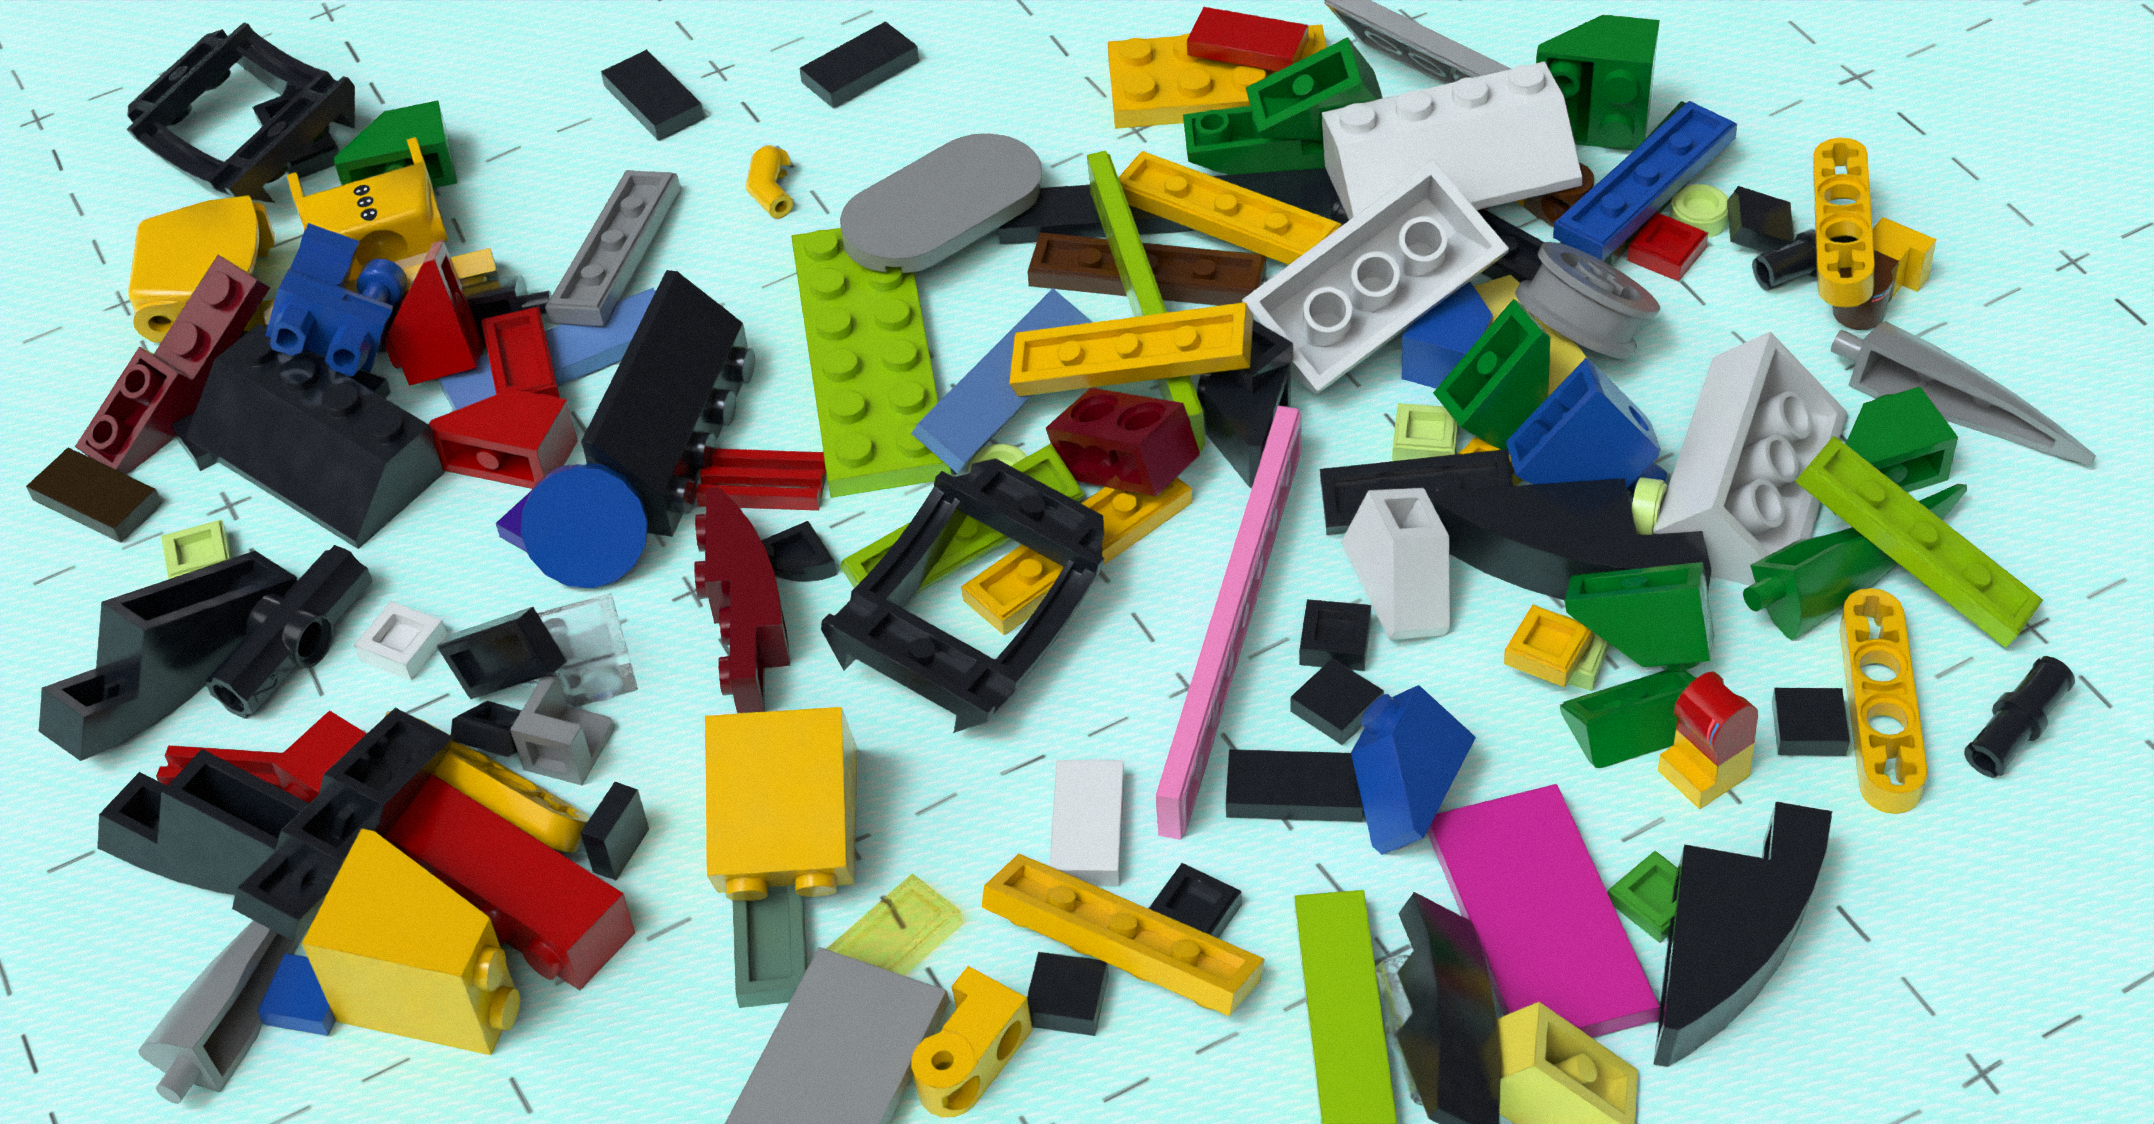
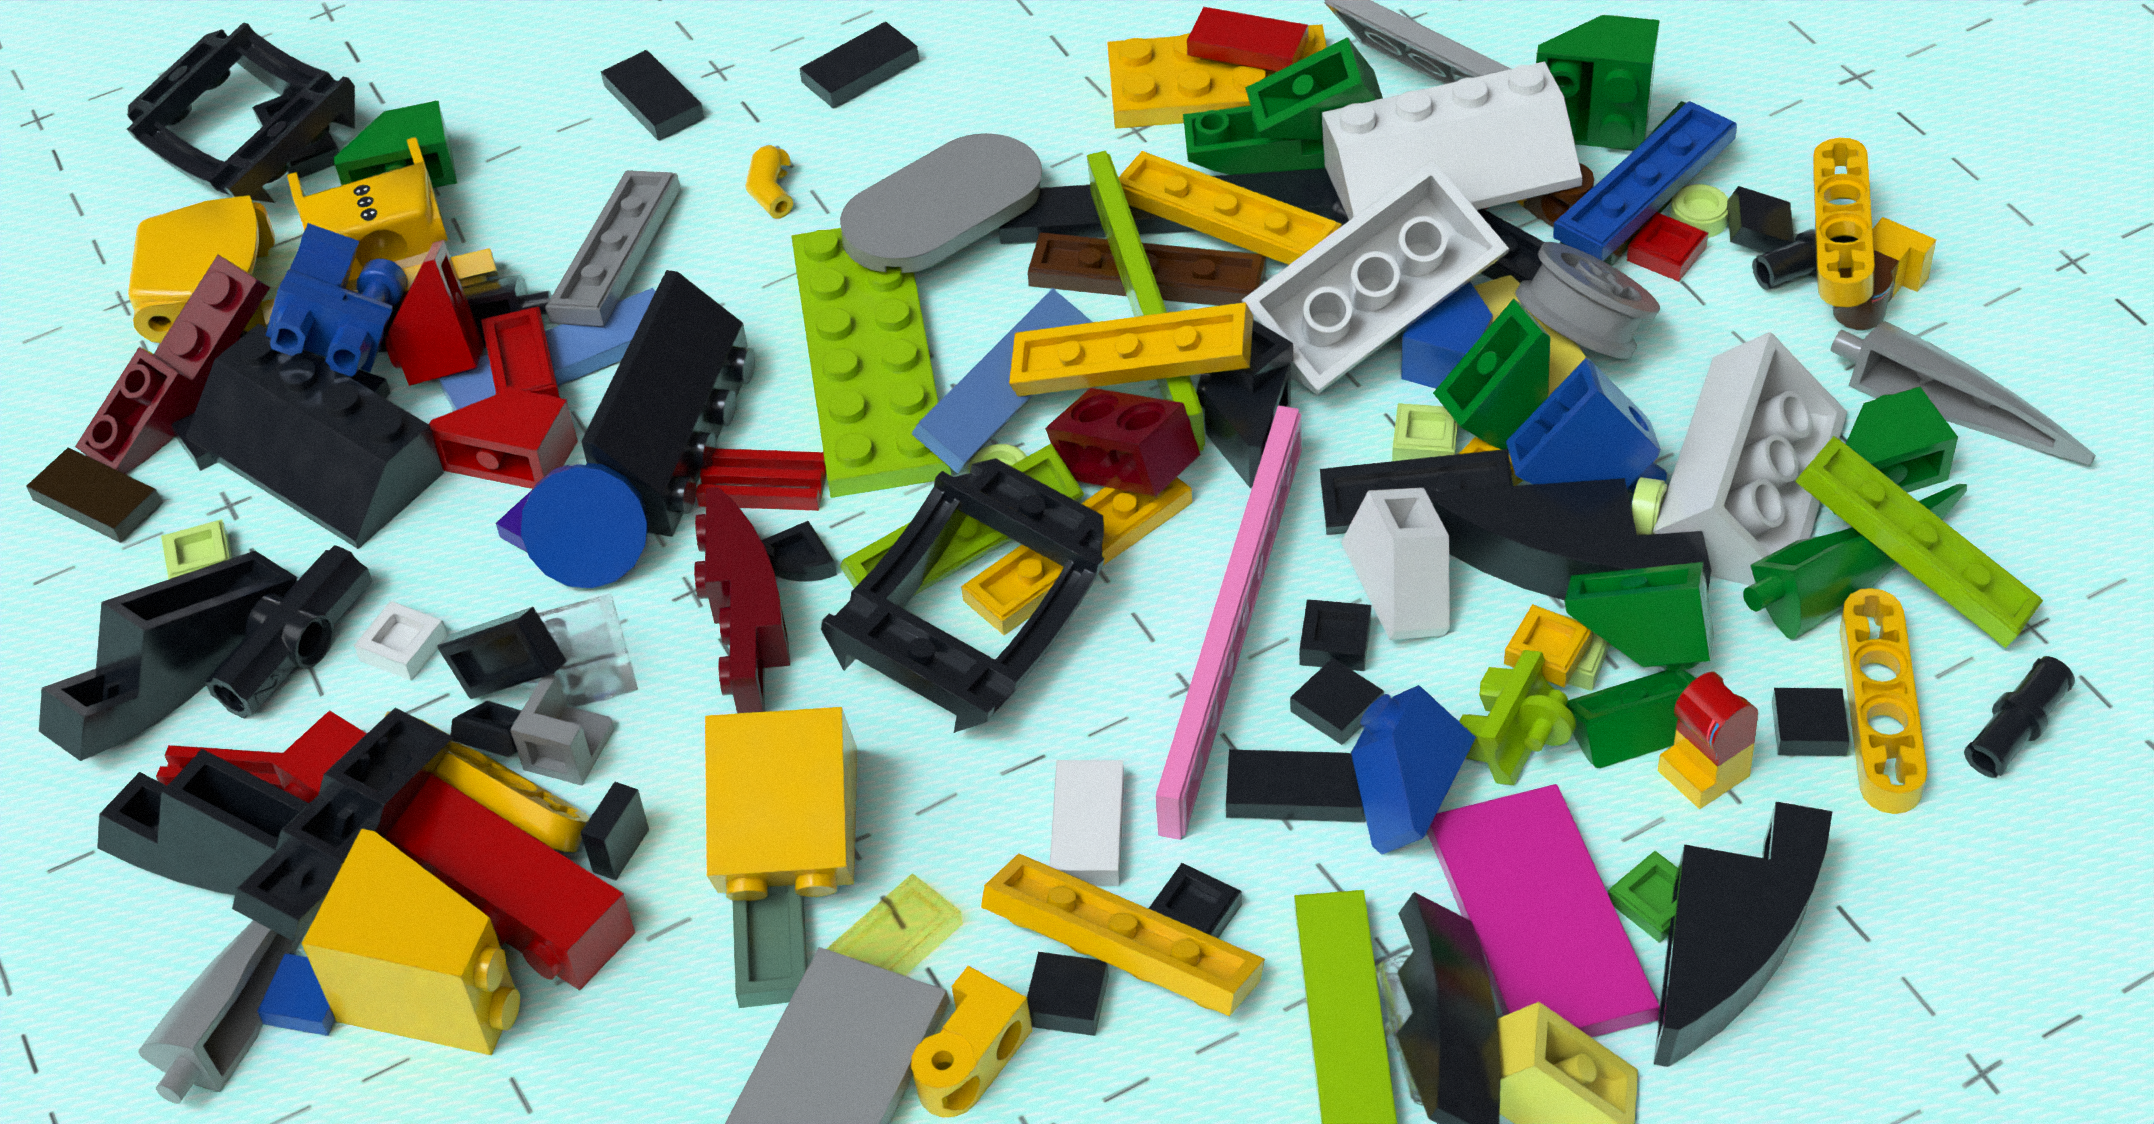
(1521, 717): none -> lime hips

